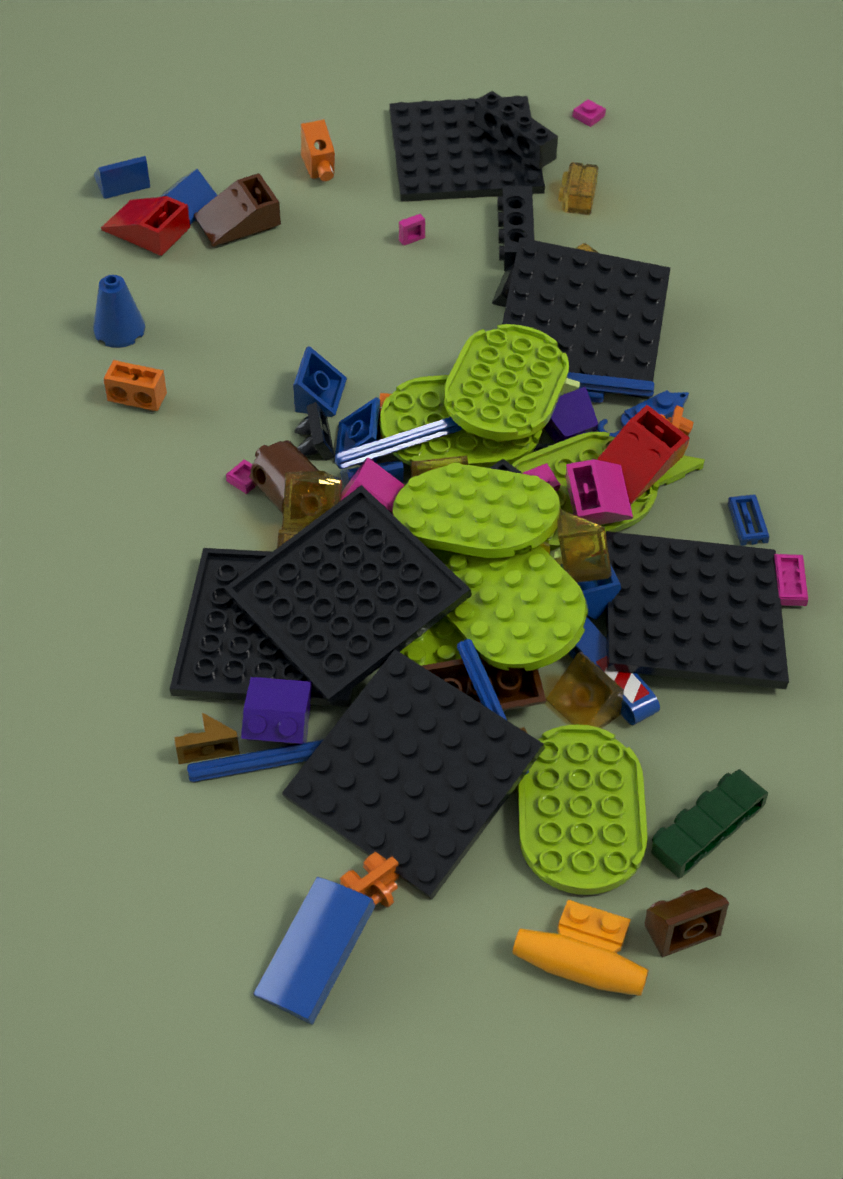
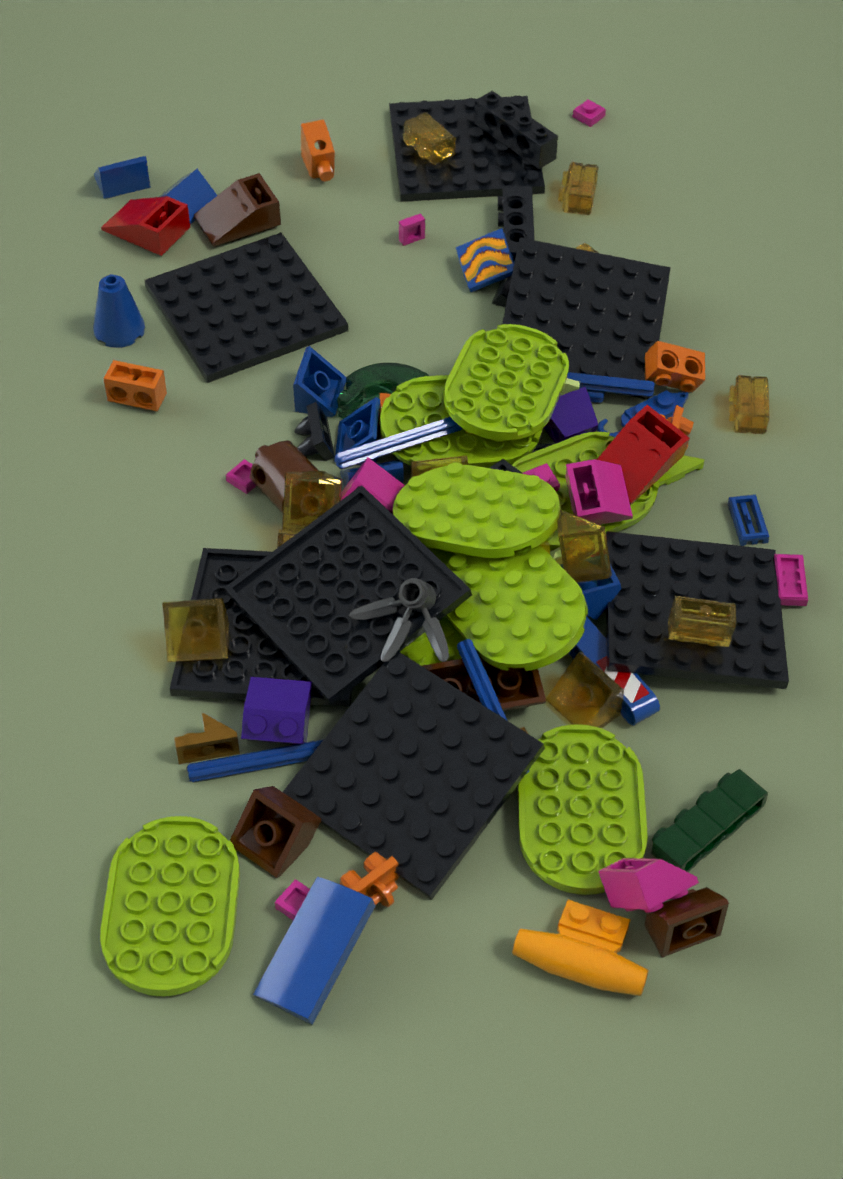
(170, 906): none -> lime plate
(196, 629): none -> clear yellow slope
(245, 306): none -> black plate
(274, 830): none -> reddish brown slope
(292, 899): none -> dark pink plate
(371, 381): none -> clear green arch
(409, 598): none -> dark grey plant
(429, 138): none -> clear yellow brick
(486, 260): none -> slope
(644, 883): none -> dark pink slope
(675, 366): none -> orange brick
(701, 621): none -> clear yellow brick
(750, 404): none -> clear yellow brick

